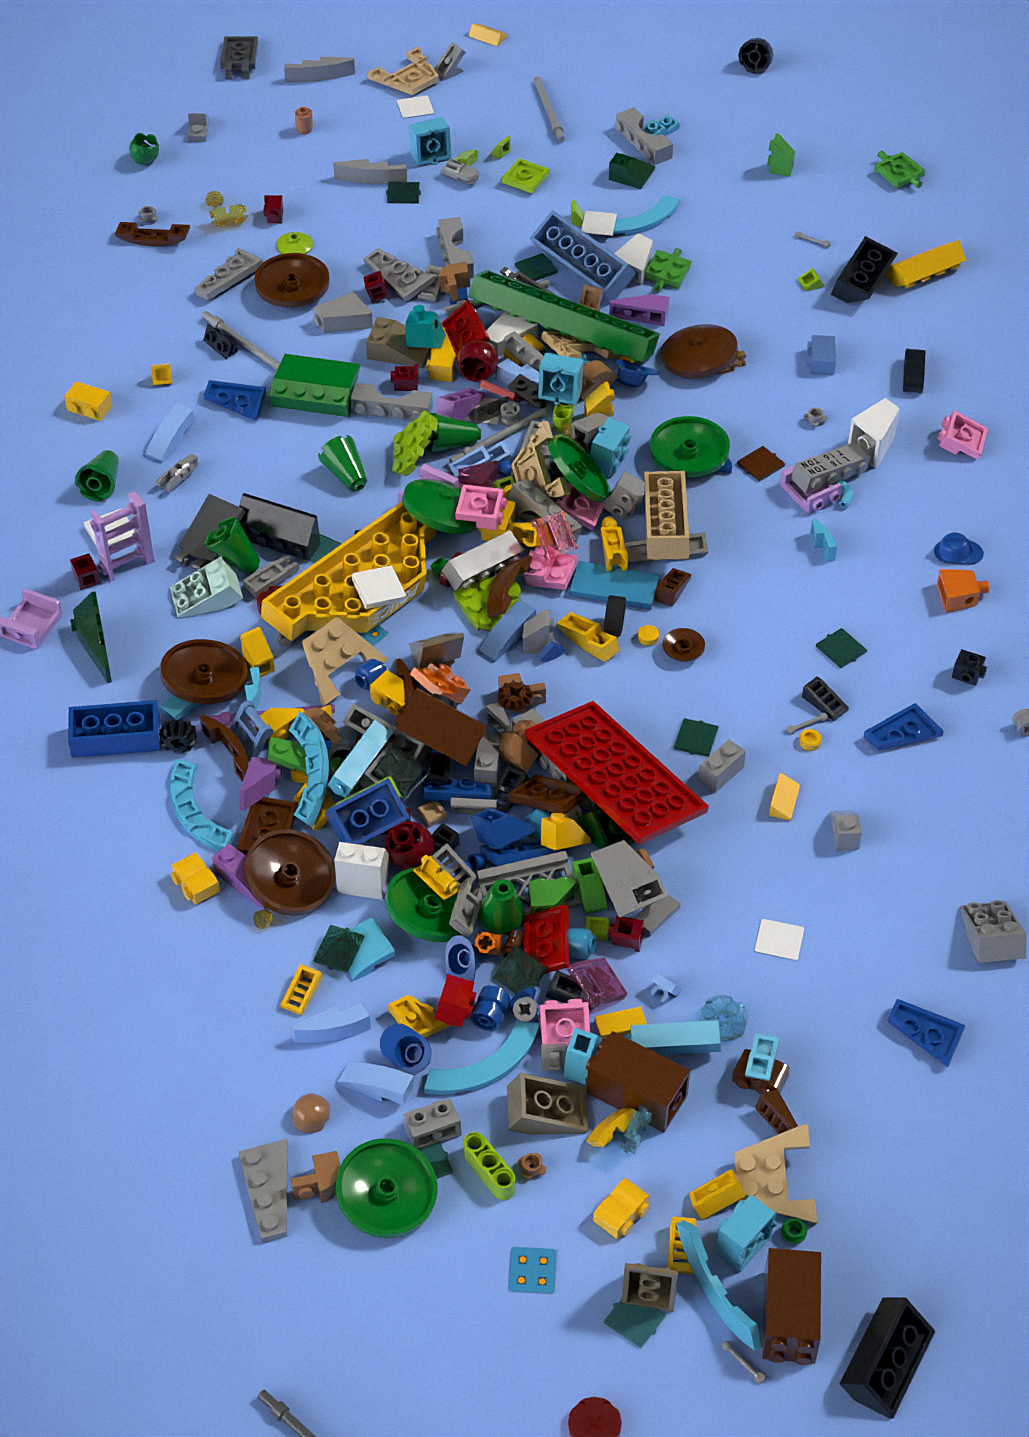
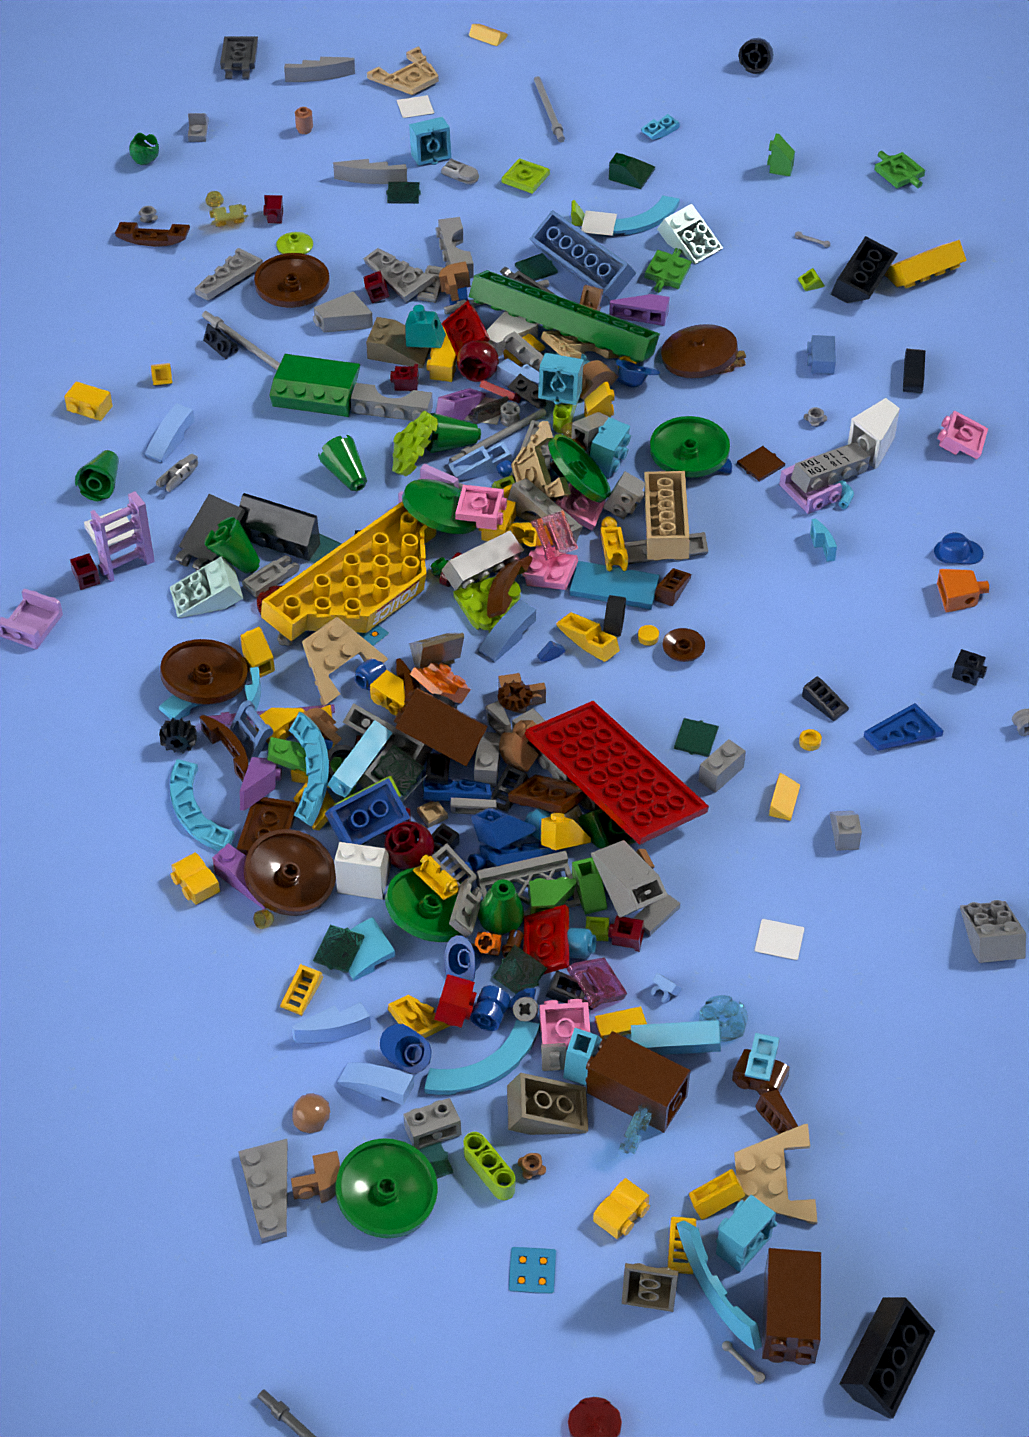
(90, 633): dark green wedge -> none
(114, 728): blue brick -> none
(236, 397): blue wing -> none
(378, 587): white tile -> none
(447, 65): light grey slope -> none
(468, 157): lime slope -> none
(479, 475): clear pink slope -> none
(502, 148): lime slope -> none
(537, 632): light grey slope -> none
(614, 1122): yellow slope -> none
(634, 1321): piece -> none
(637, 254): white slope -> none
(653, 147): light grey arch -> none
(690, 234): none -> light aqua slope
(791, 729): light grey hinge -> none
(796, 1225): green plate -> none
(841, 648): clear green piece -> none
(927, 1029): blue wing -> none

